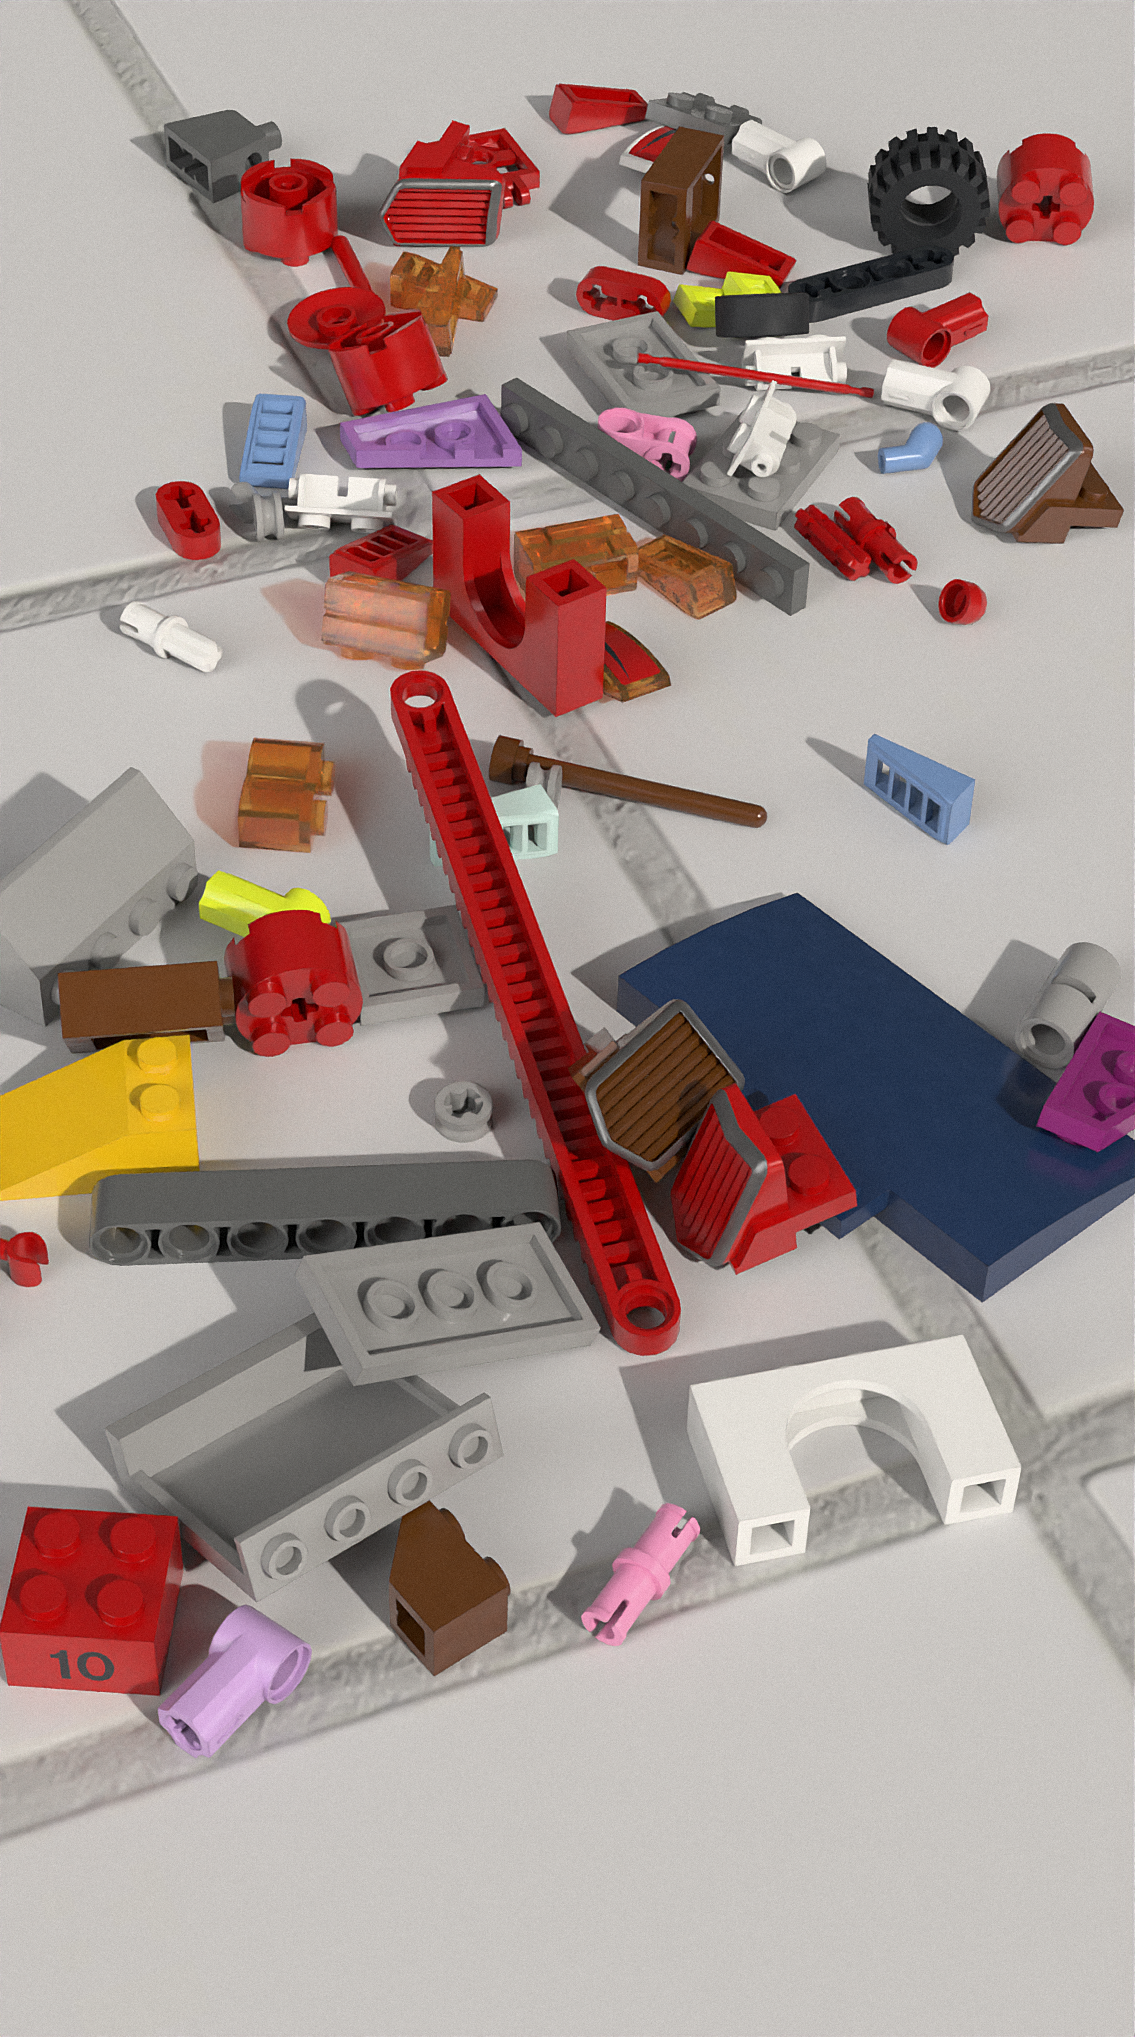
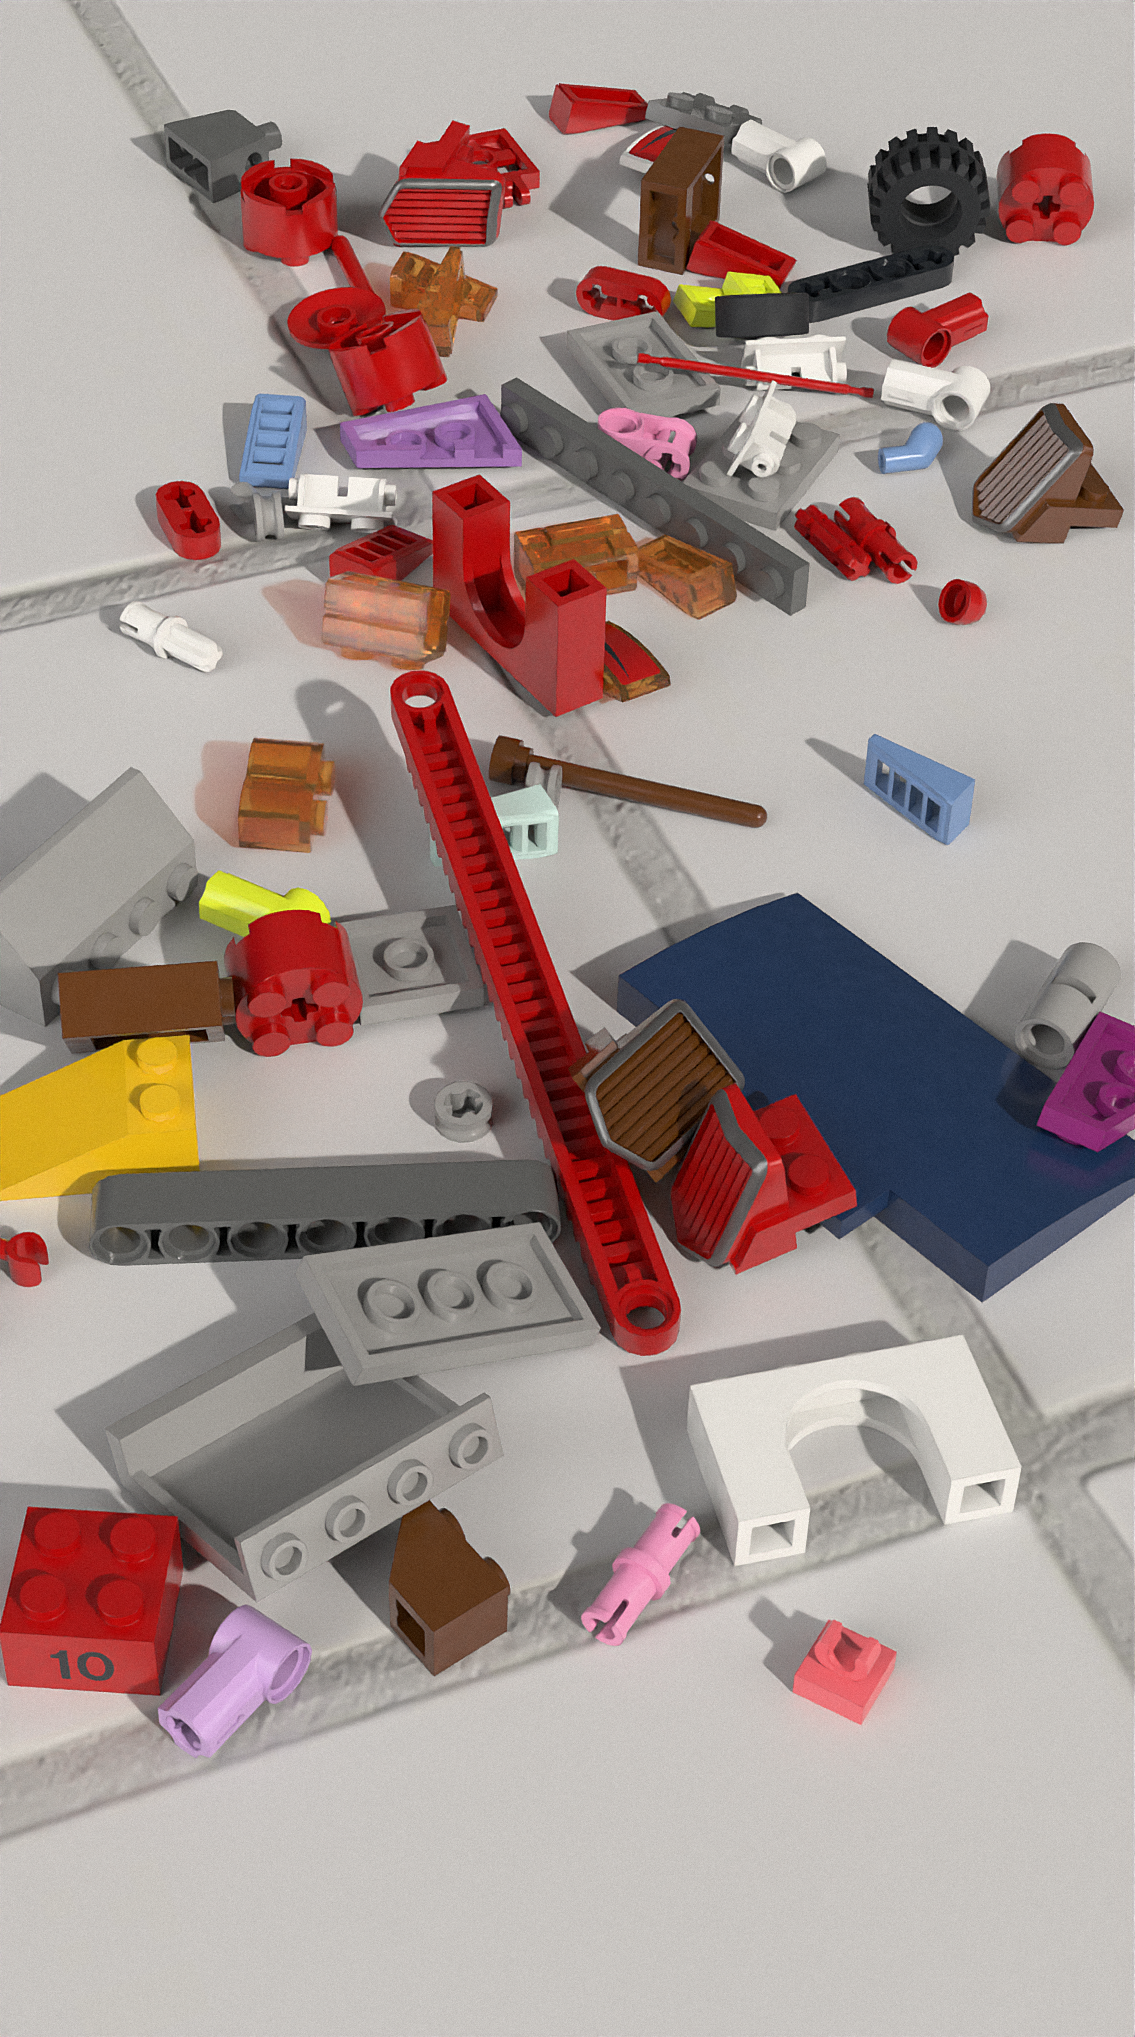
(844, 1671): none -> coral tile

